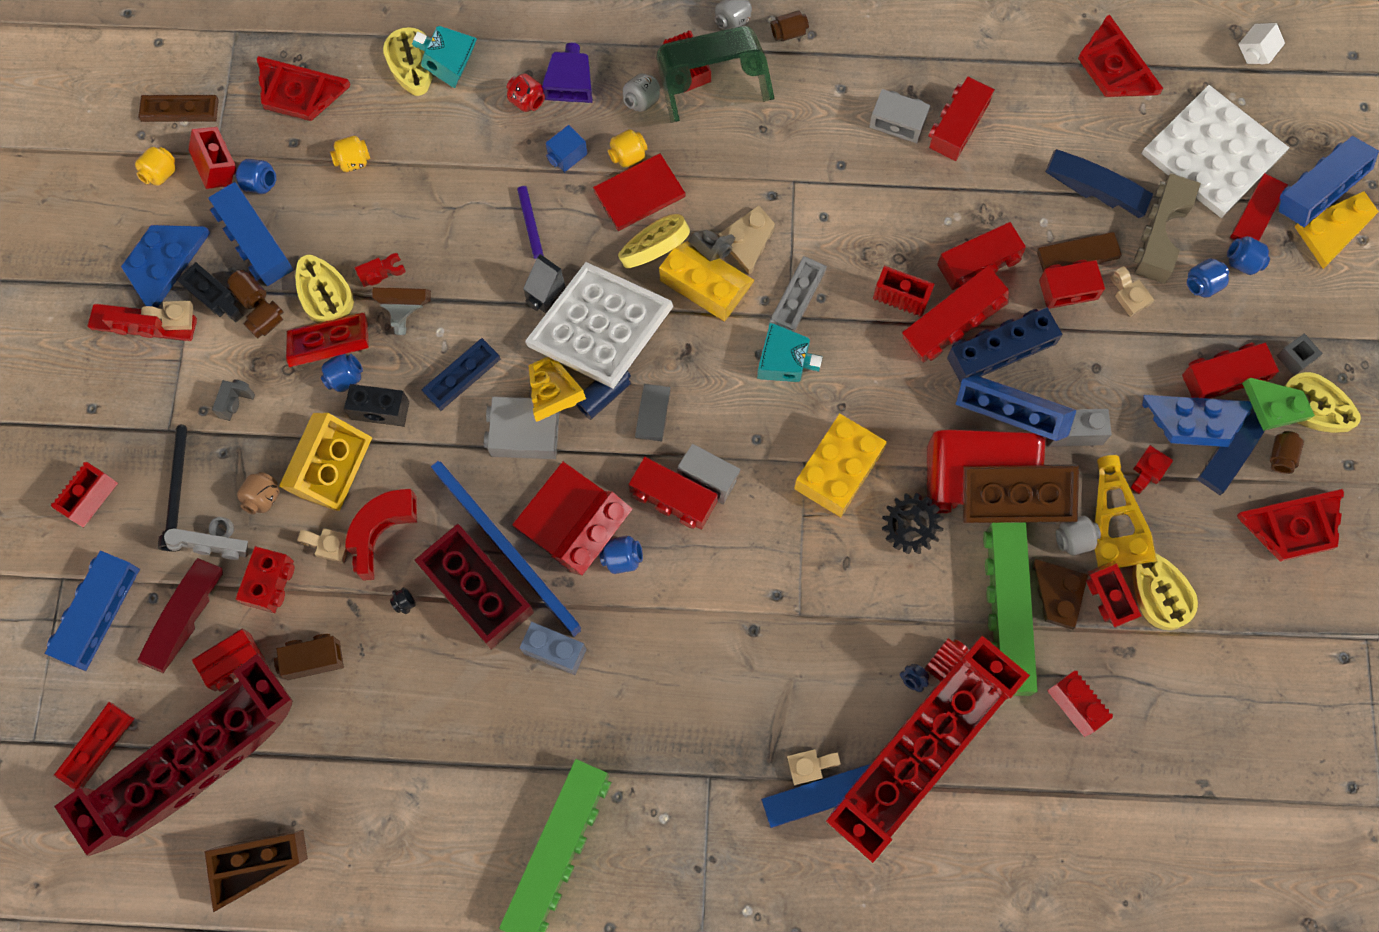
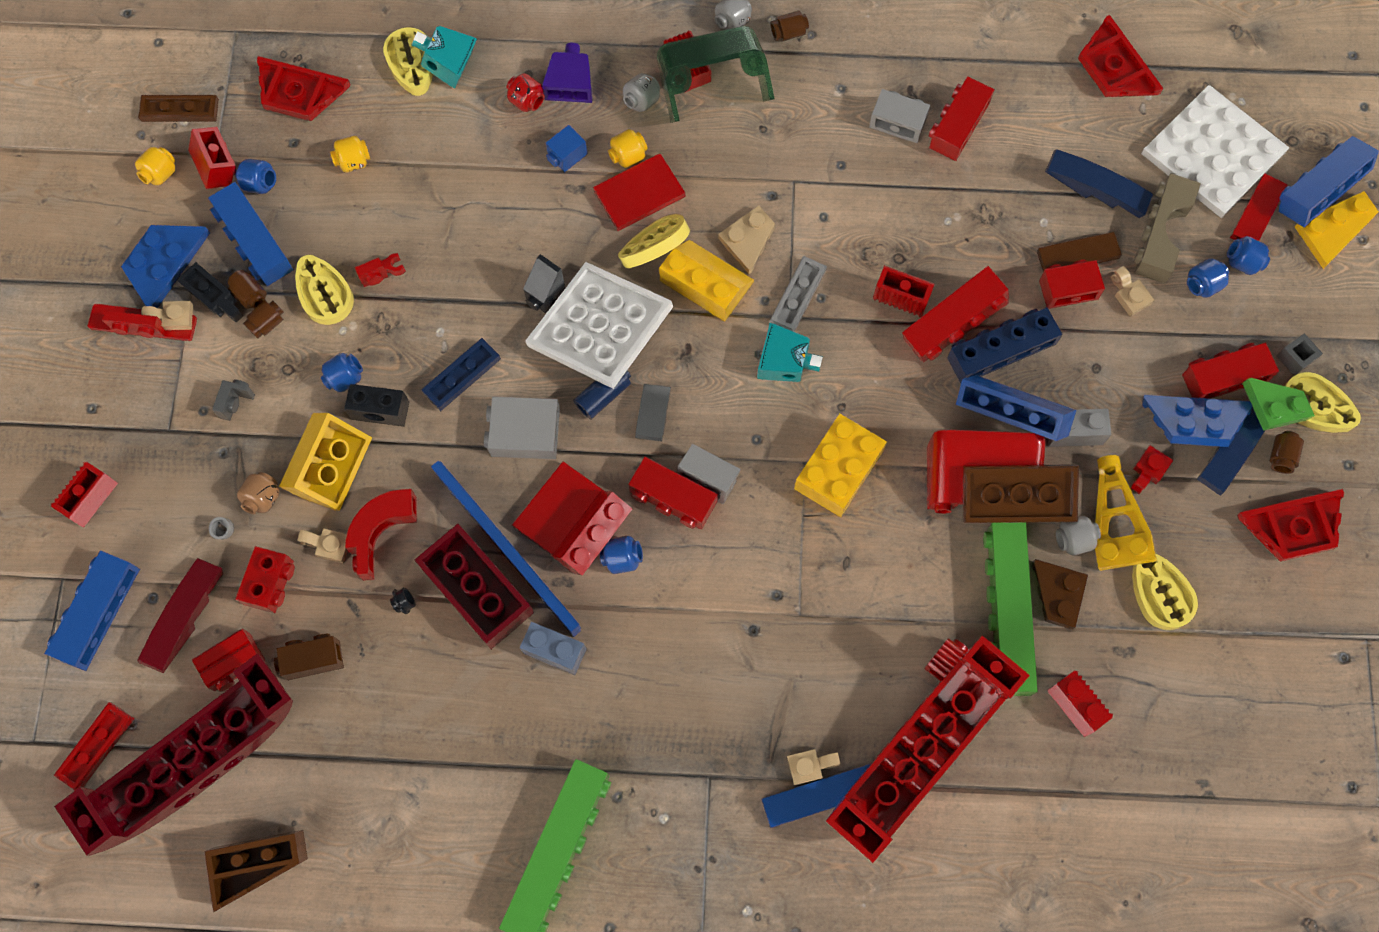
(175, 485): black piece -> none
(206, 543): light grey plate -> none
(327, 339): red tile -> none
(401, 304): reddish brown piece -> none
(530, 221): dark purple bar -> none
(552, 388): yellow wing -> none
(710, 245): dark grey bracket -> none
(915, 677): dark blue plate -> none
(919, 513): black gear -> none
(992, 249): red brick -> none
(1113, 593): red brick -> none
(1261, 43): white brick -> none

